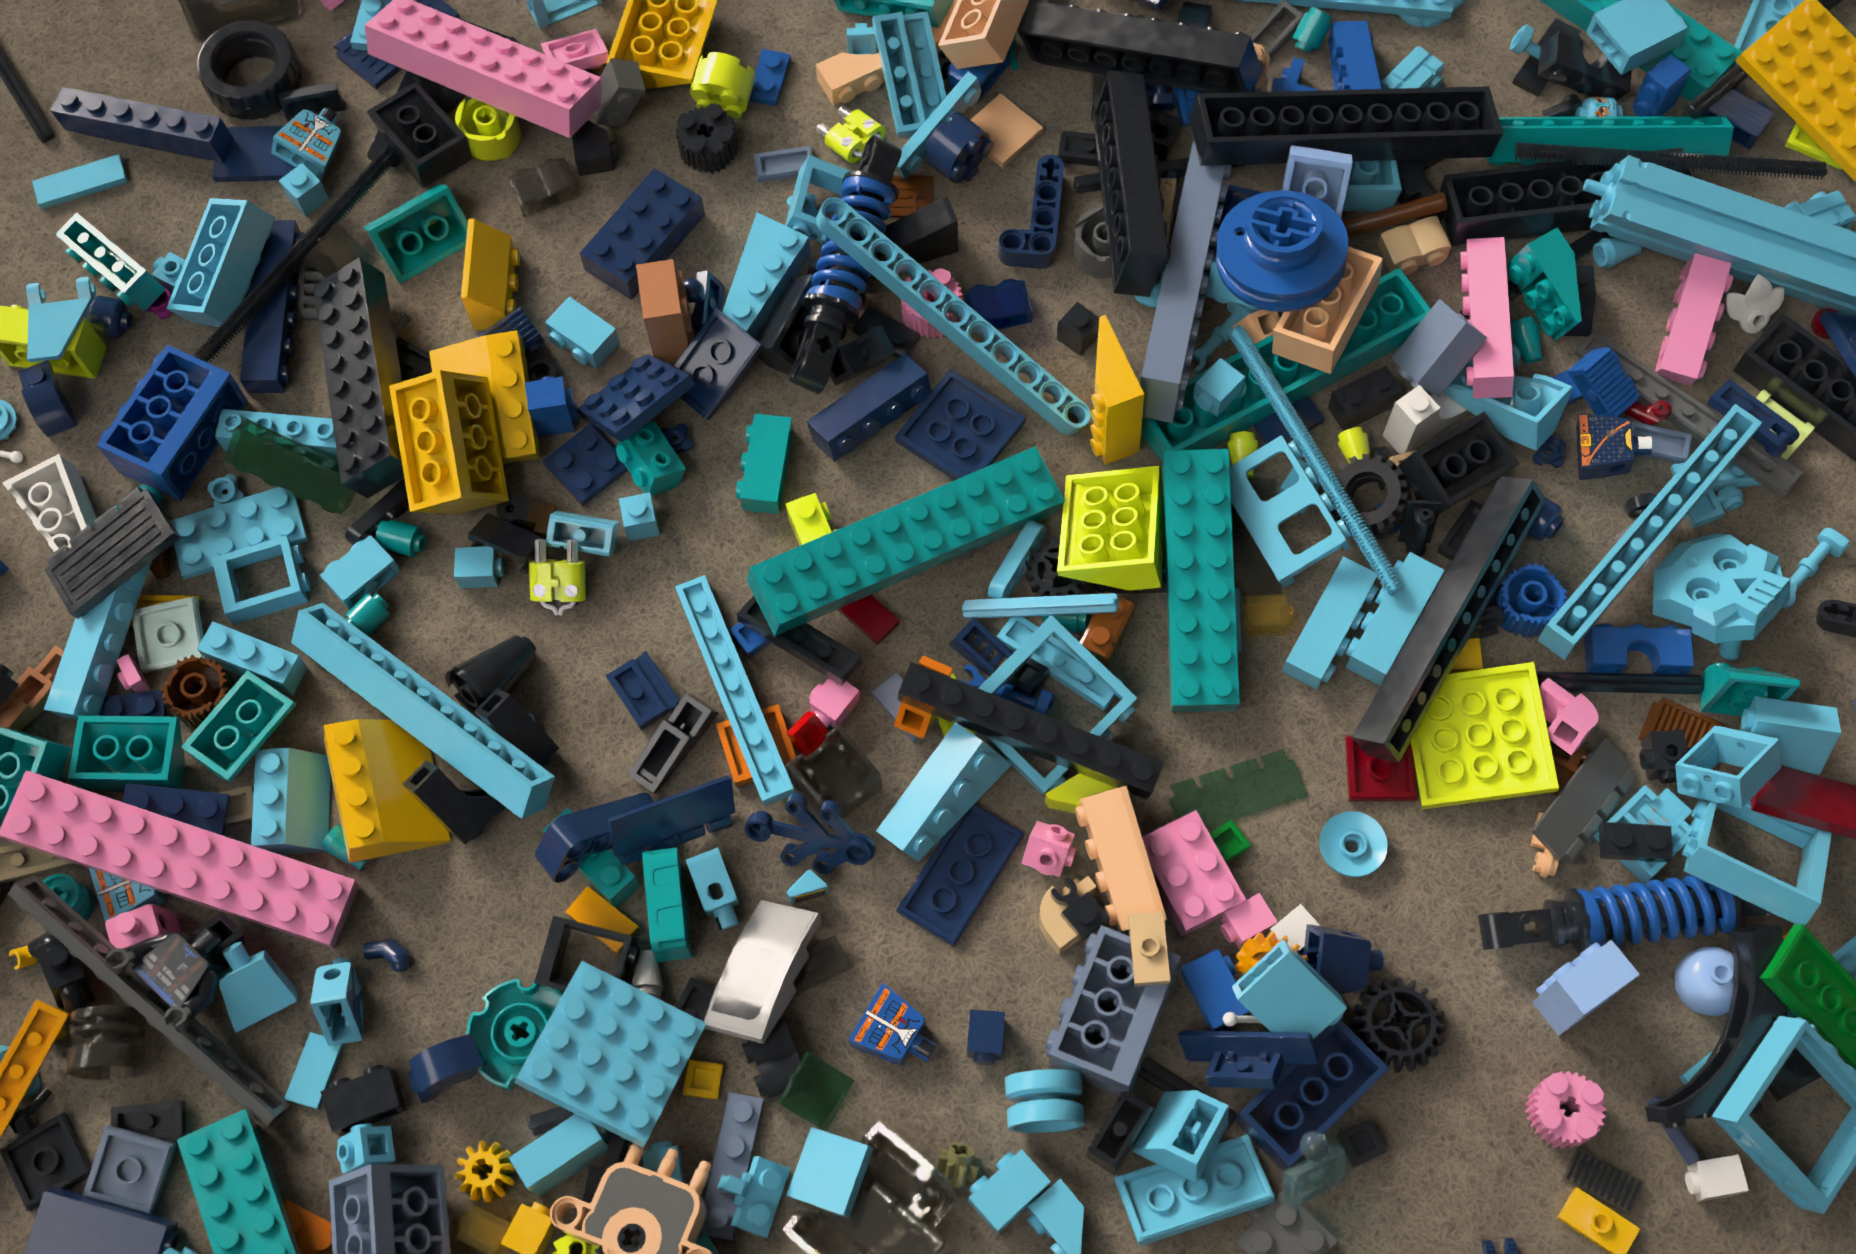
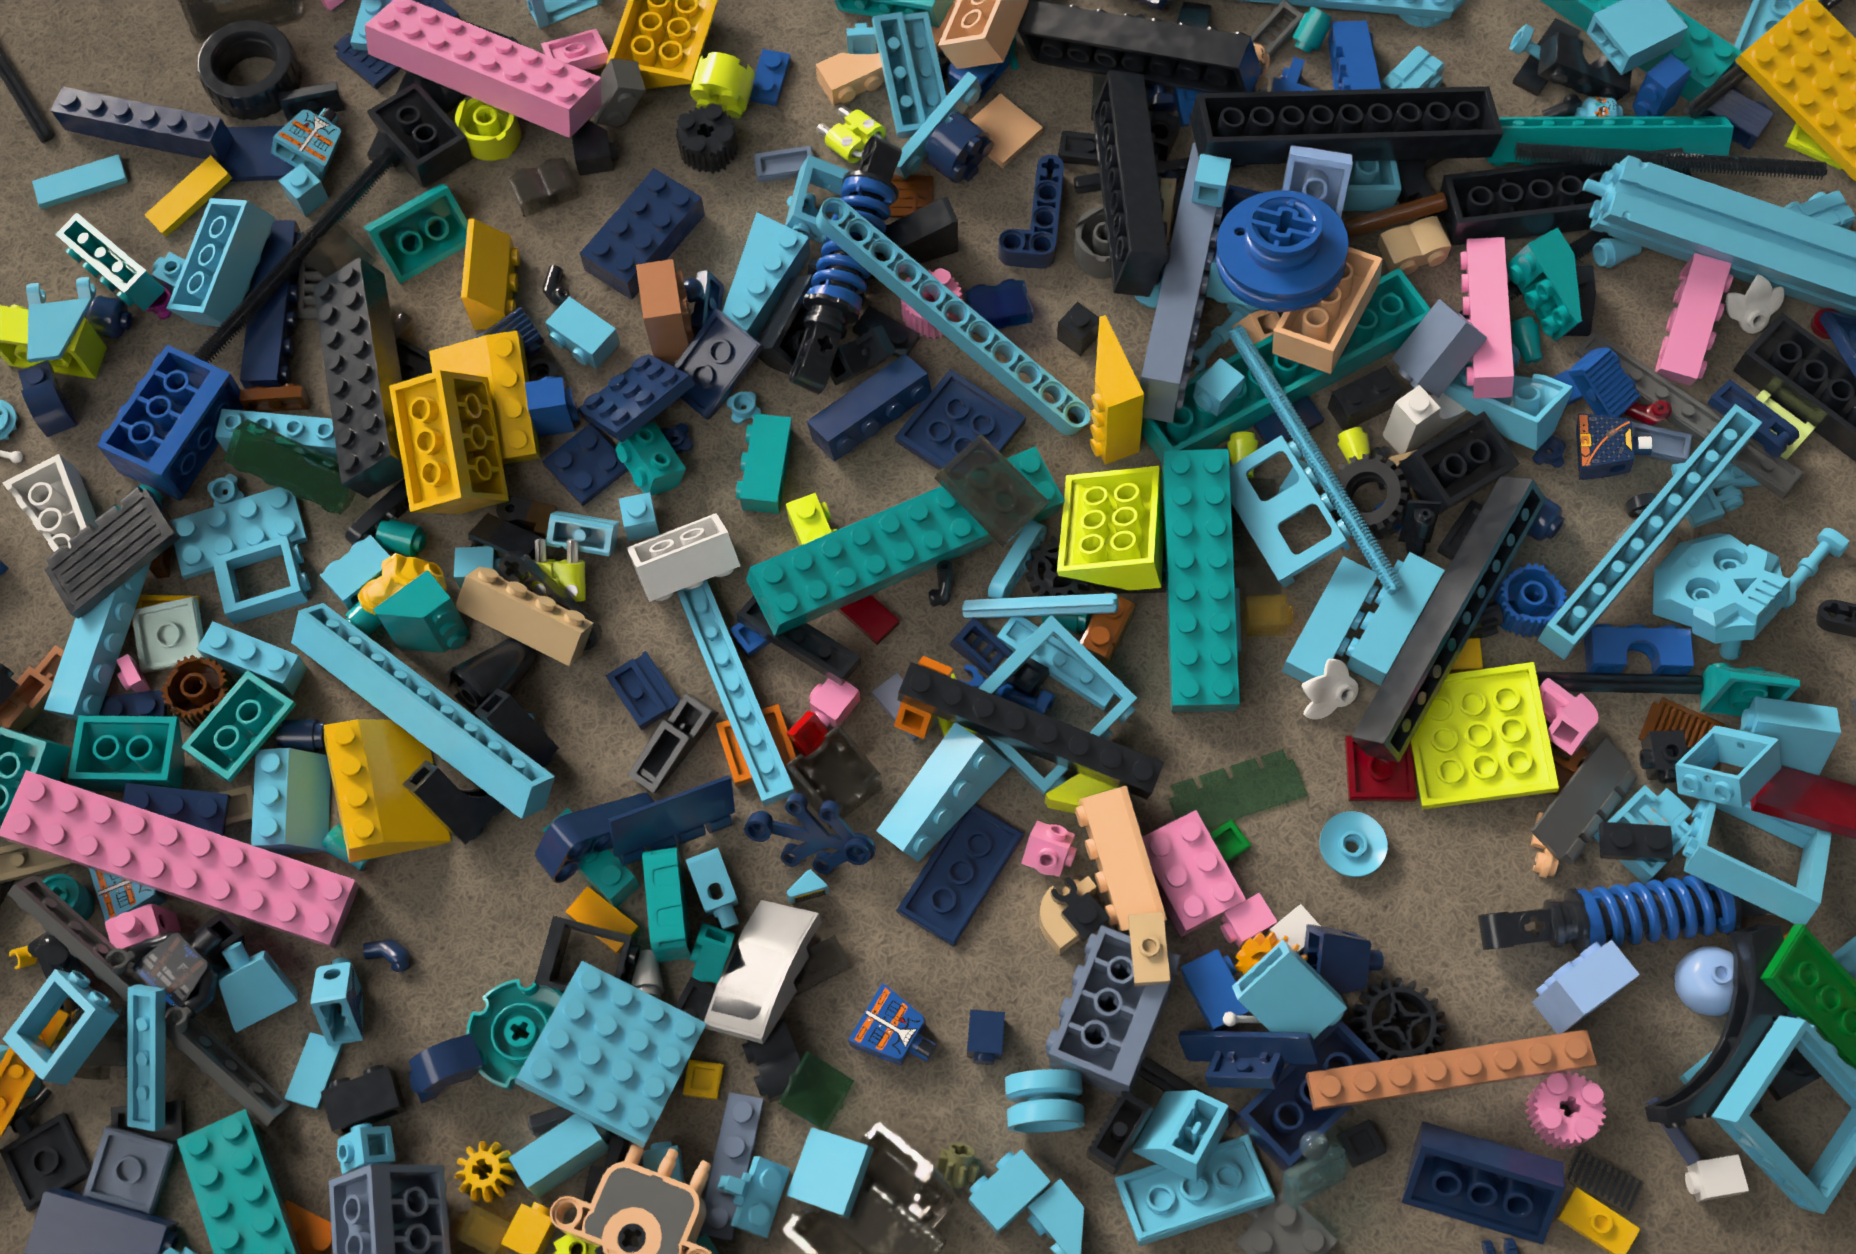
(79, 1043): none -> medium azure window
(146, 1057): none -> medium azure plate
(188, 196): none -> yellow tile
(274, 399): none -> reddish brown plate
(301, 735): none -> dark blue brick
(396, 573): none -> yellow head
(423, 617): none -> teal slope
(524, 615): none -> tan brick
(552, 287): none -> black arm
(553, 590): none -> black beam
(683, 557): none -> white brick
(710, 953): none -> teal brick
(743, 399): none -> medium azure plate
(945, 584): none -> black arm
(991, 490): none -> clear smoke plate
(1211, 180): none -> medium azure brick
(1327, 690): none -> white plate
(1450, 1070): none -> nougat plate
(1483, 1182): none -> dark blue slope

